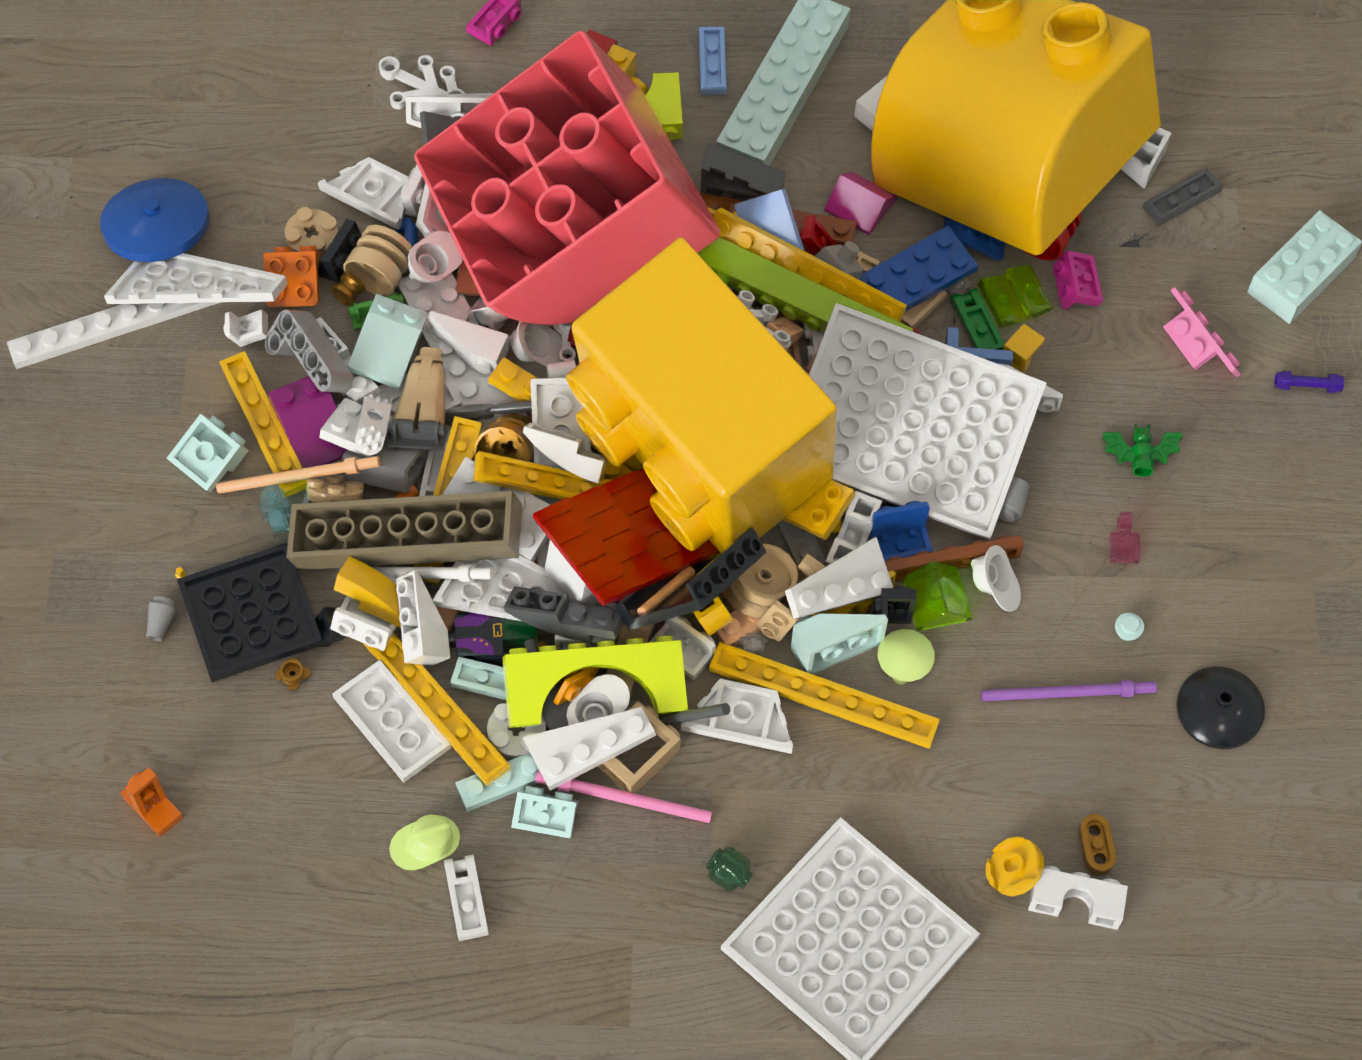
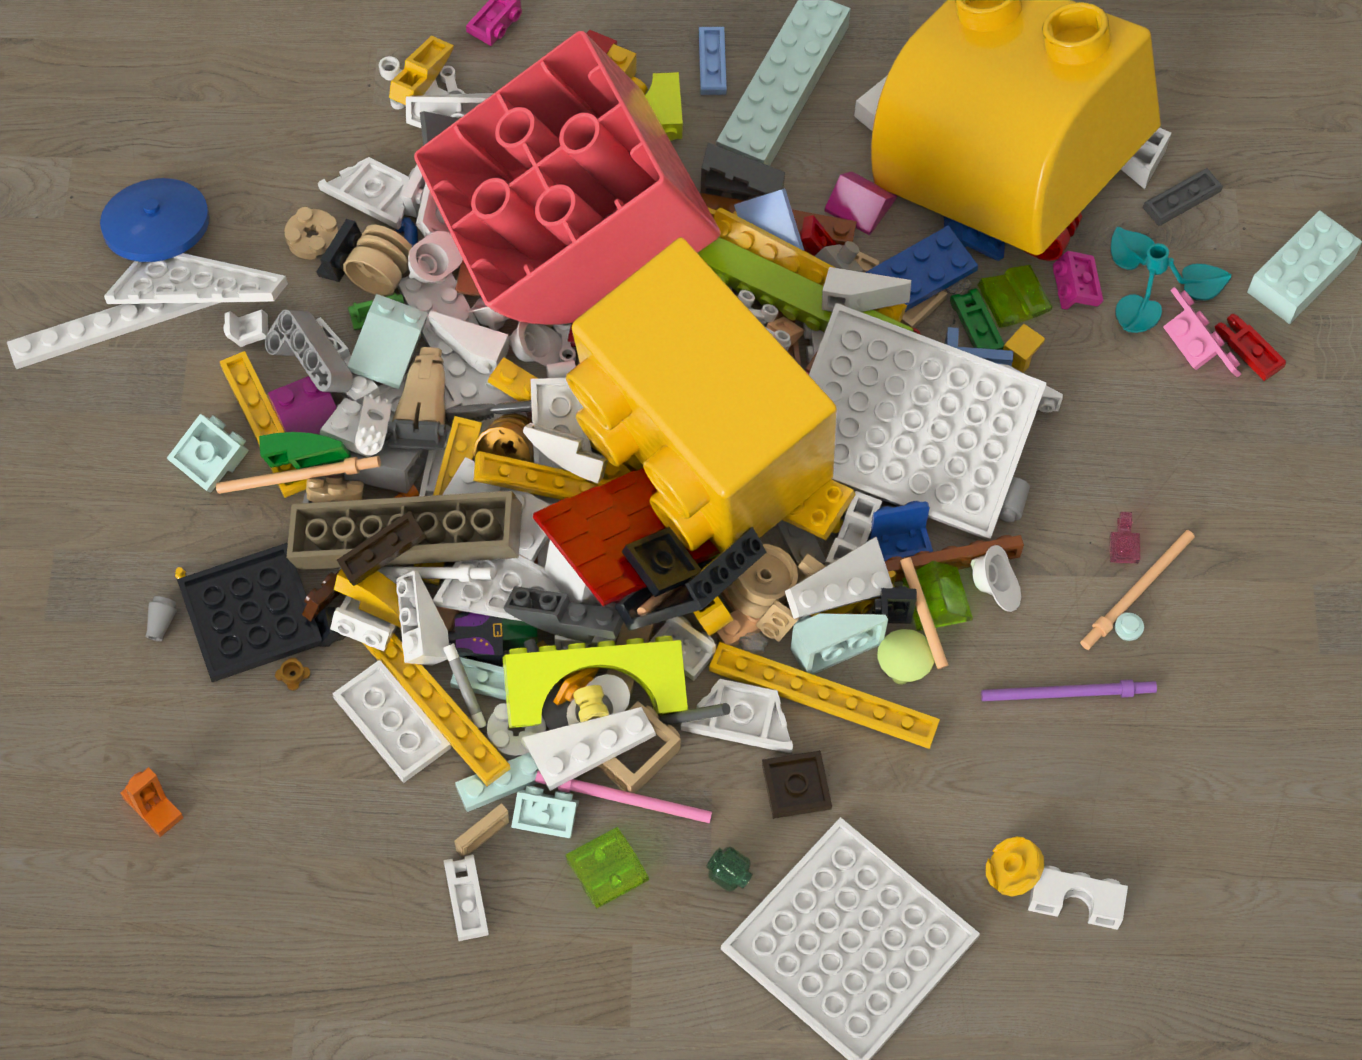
(275, 508): clear light blue hips -> none
(300, 272): orange bracket -> none
(301, 449): none -> green slope
(321, 598): none -> reddish brown plate
(347, 289): pearl gold wheel -> none
(381, 548): none -> dark brown plate
(420, 69): none -> yellow slope
(424, 842): yellowish green piece -> none
(465, 686): none -> light grey bar
(482, 831): none -> tan tile
(590, 702): none -> light yellow wheel
(607, 867): none -> clear neon green slope
(661, 561): none -> black plate
(796, 784): none -> dark brown plate
(863, 290): none -> white slope
(924, 614): none -> light nougat bar
(1097, 846): pearl gold plate -> none
(1105, 624): none -> light nougat bar
(1131, 249): none -> teal plant
(1142, 453): green animal -> none
(1211, 719): black dish -> none
(1251, 347): none -> red hinge
(1285, 379): dark purple bar -> none

